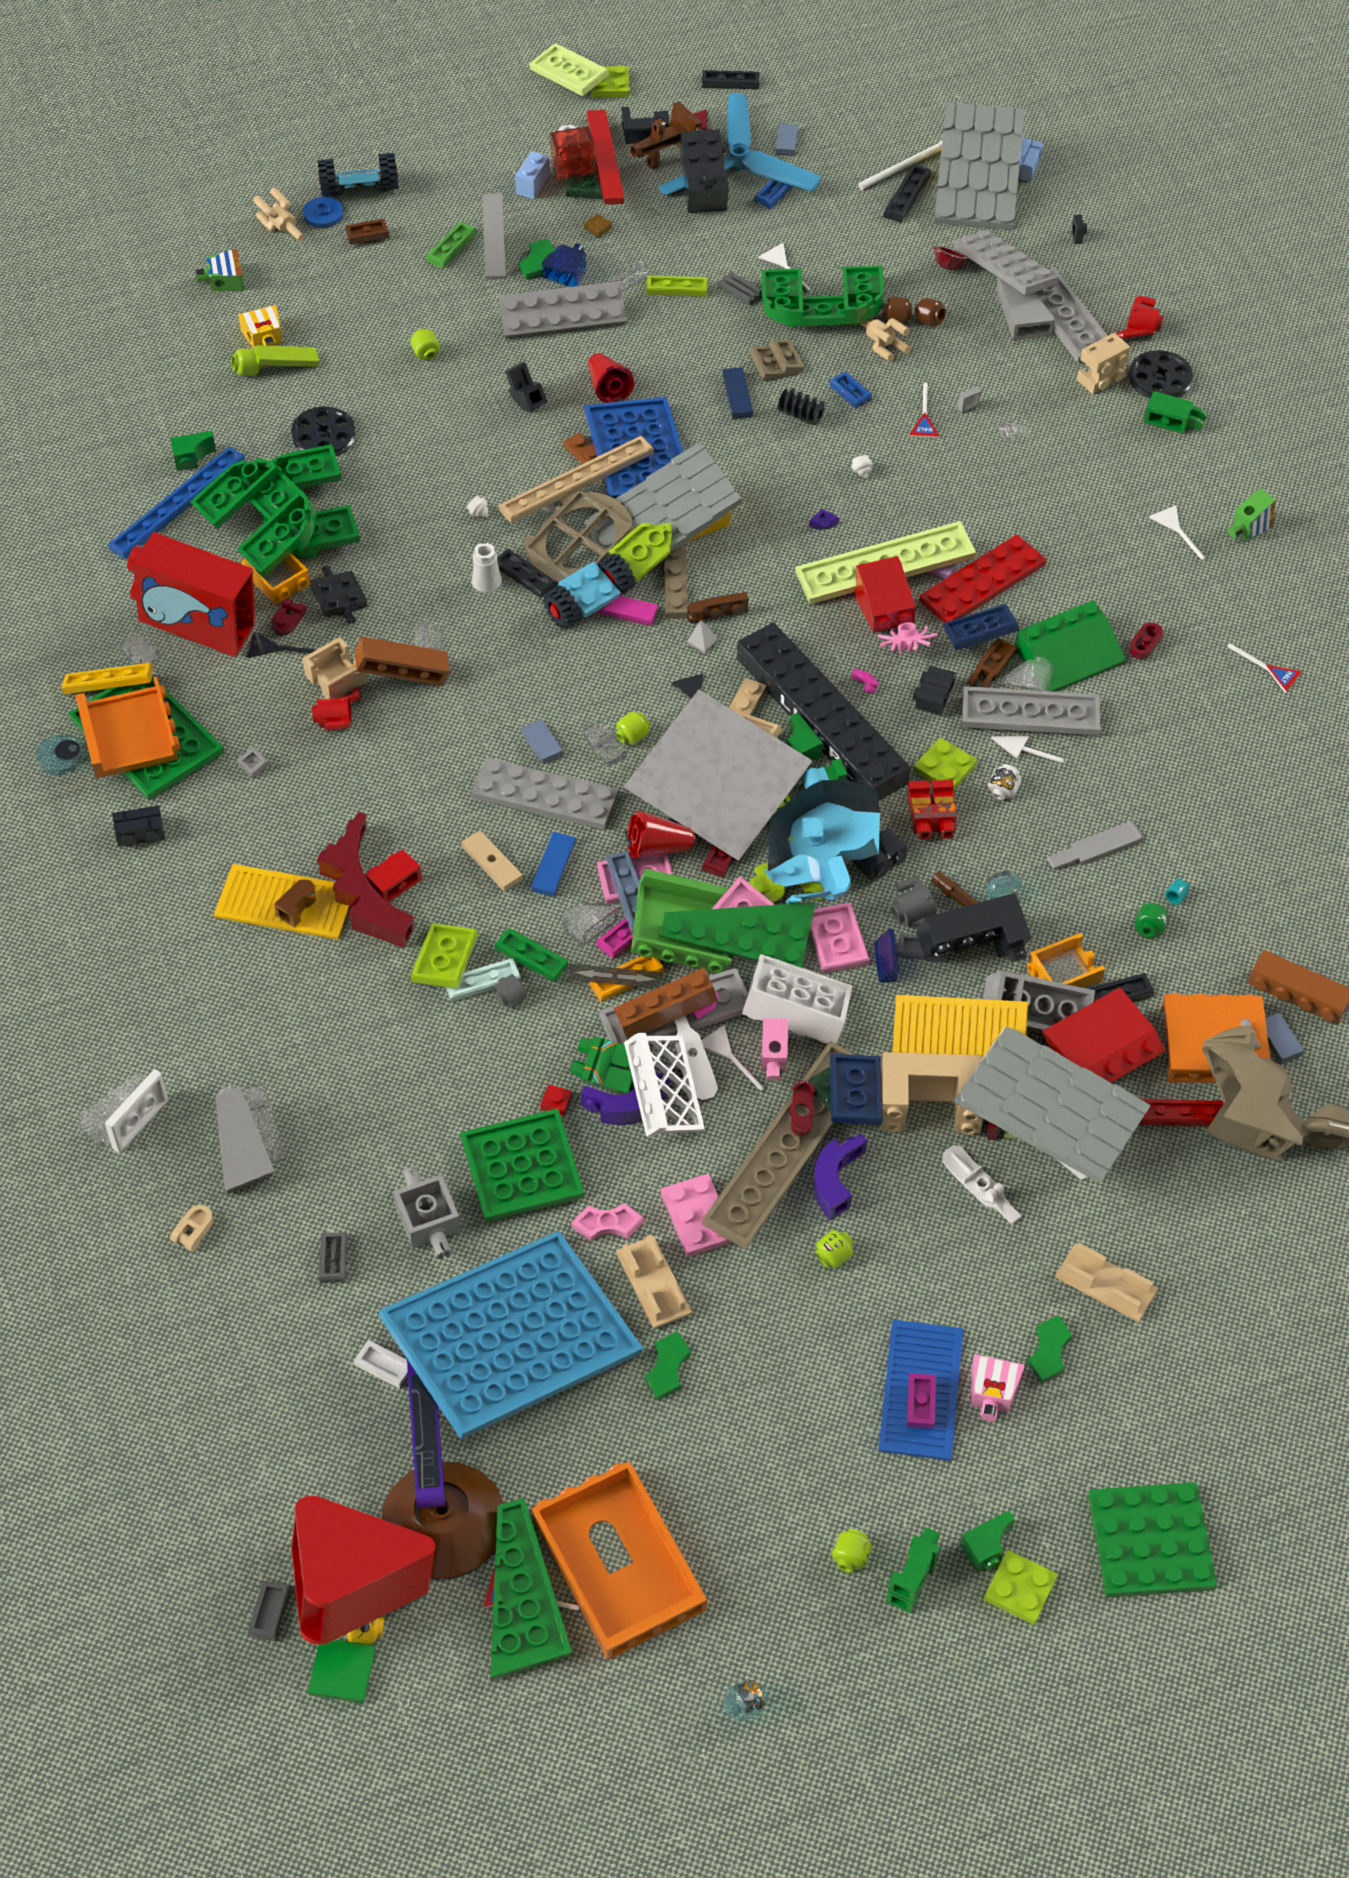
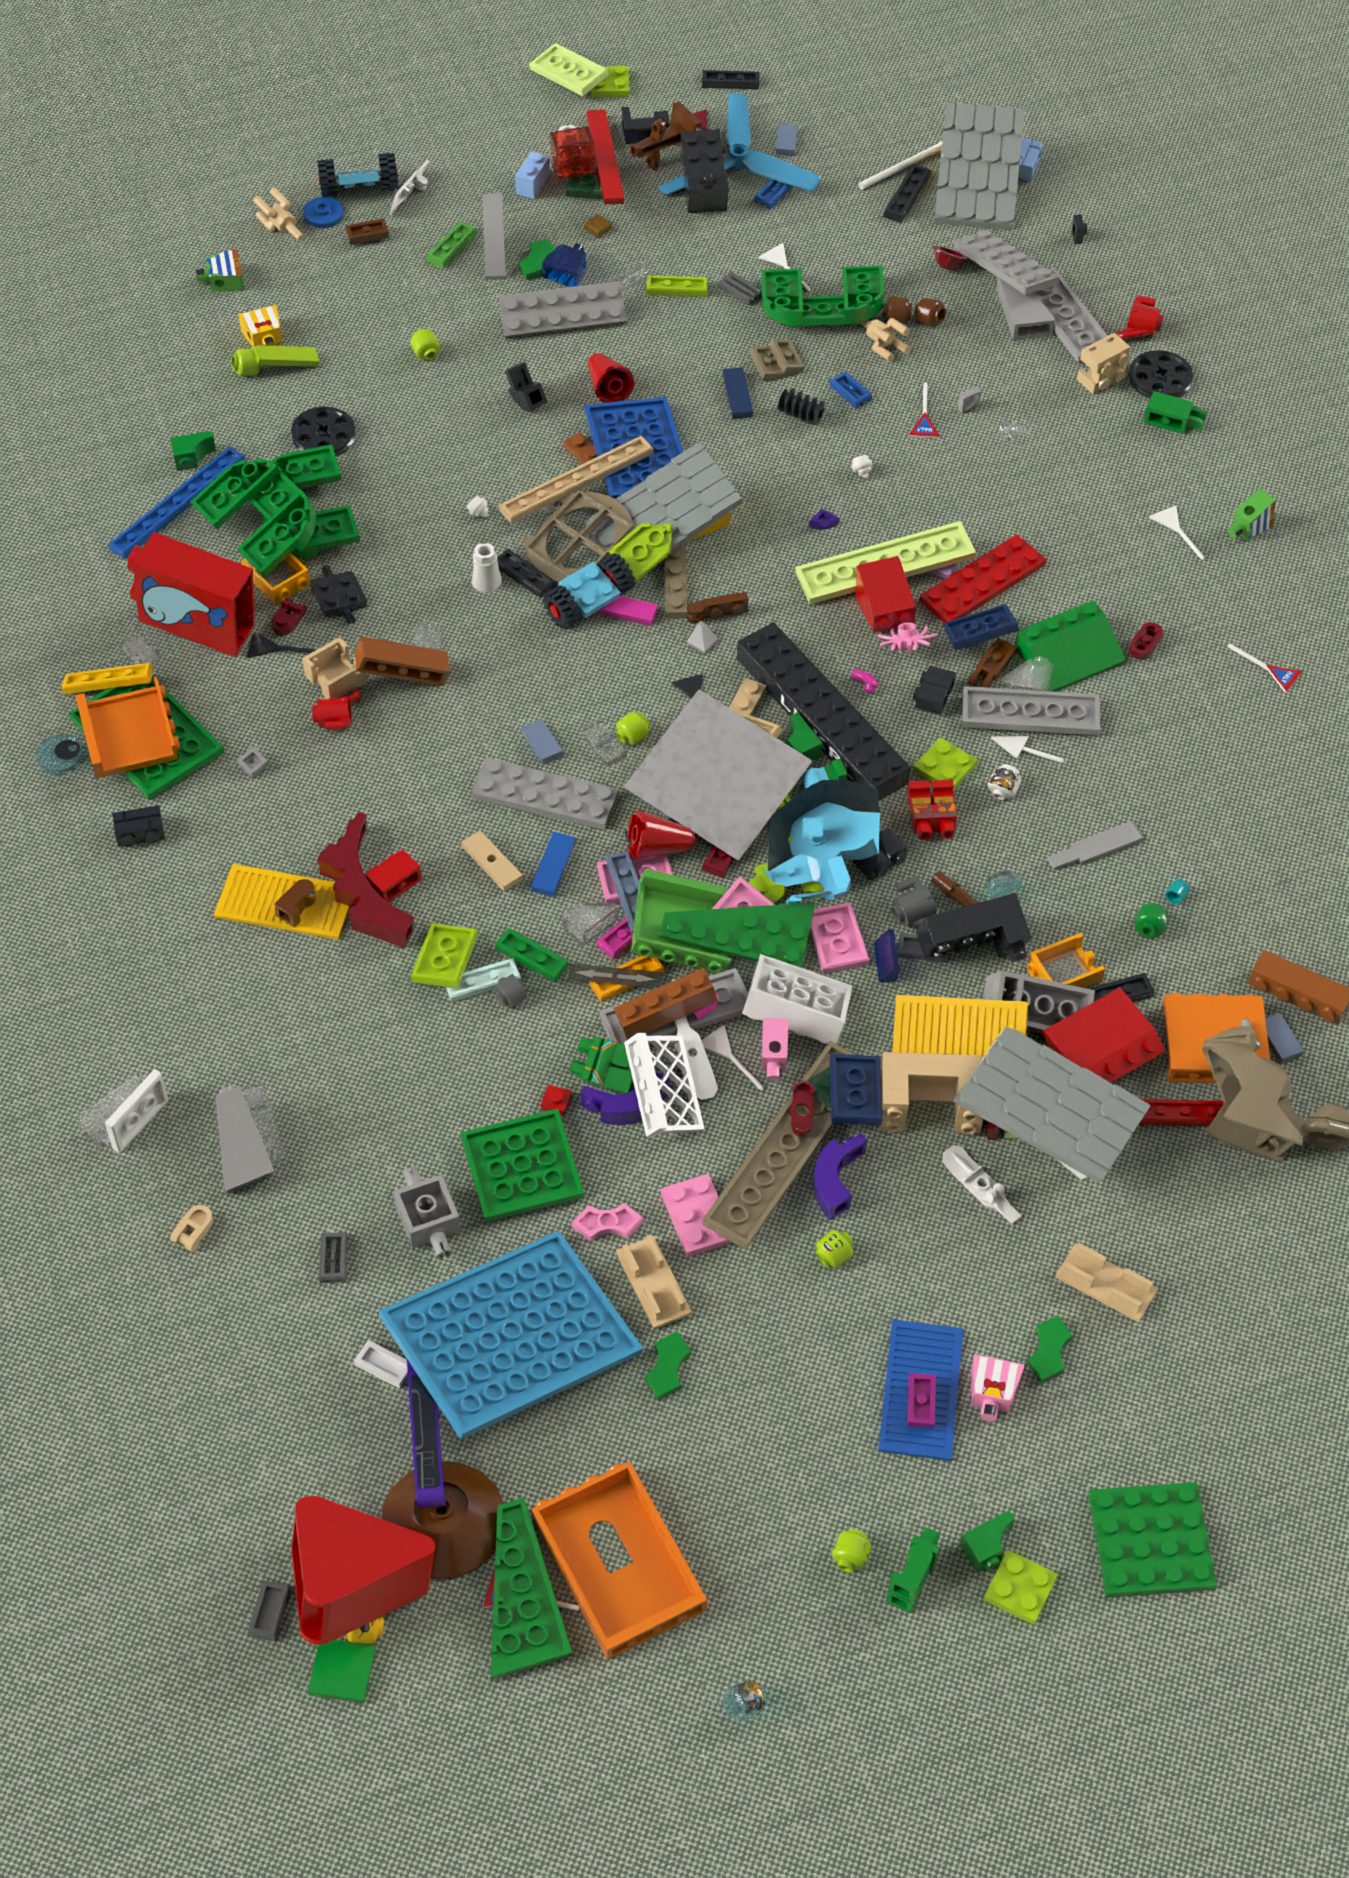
(416, 180): none -> white piece

